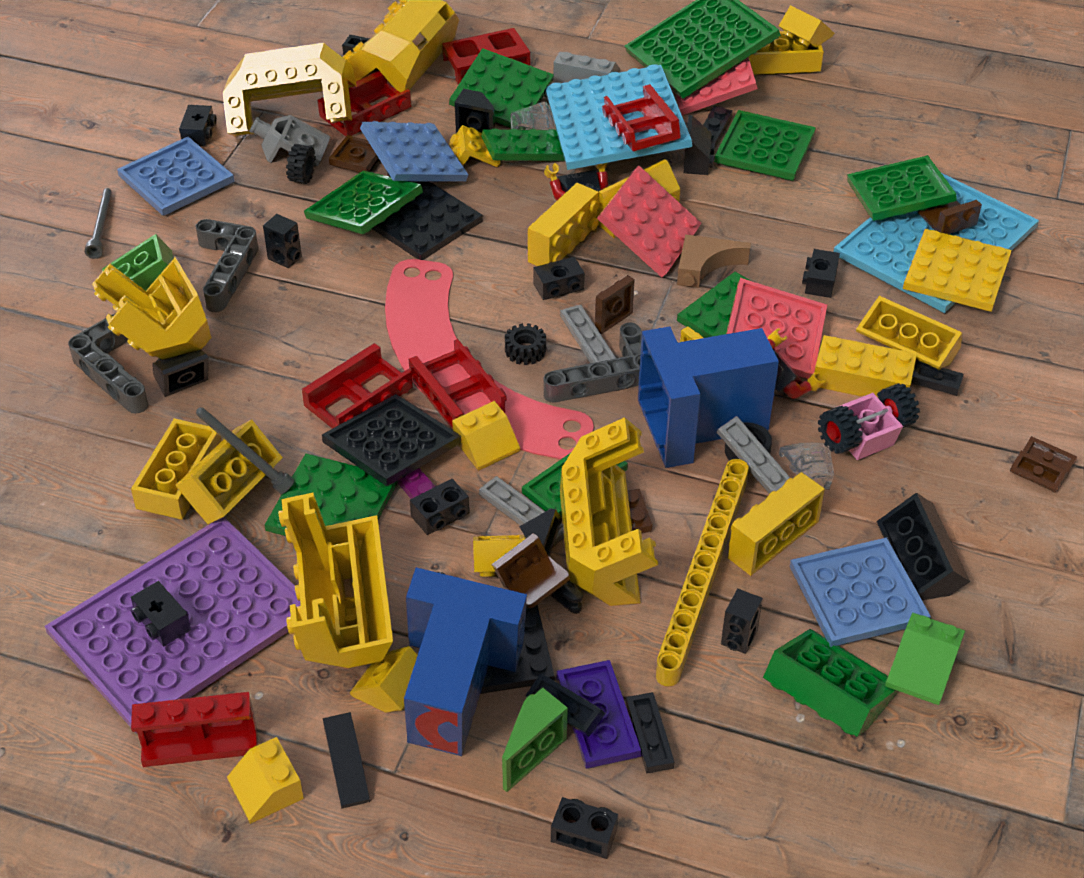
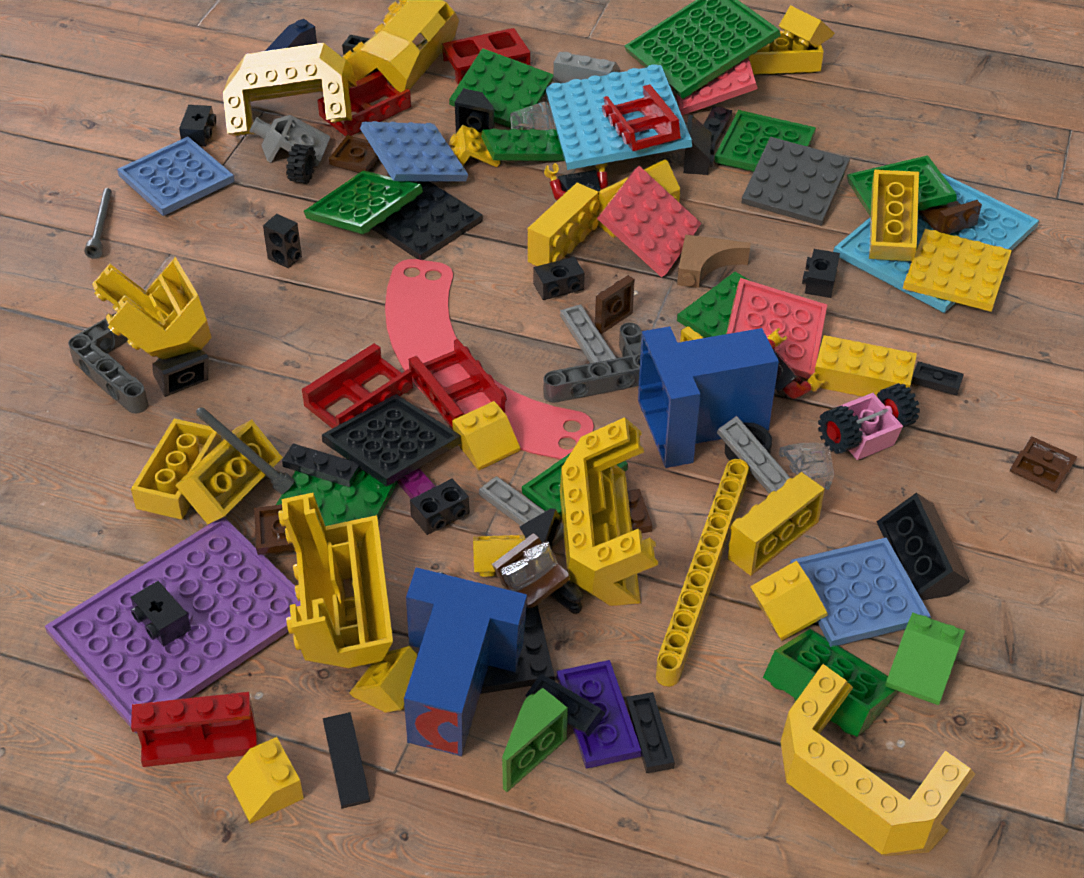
(145, 261): bright green slope -> none
(239, 249): dark grey beam -> none
(269, 532): none -> reddish brown plate
(295, 35): none -> dark blue slope
(321, 465): none -> black plate
(525, 353): black tyre -> none
(526, 571): none -> clear slope
(581, 834): black brick -> none
(741, 621): black brick -> none
(788, 600): none -> yellow slope
(795, 181): none -> dark grey plate
(854, 793): none -> yellow wedge
(894, 215): none -> yellow brick
(911, 332): yellow slope -> none

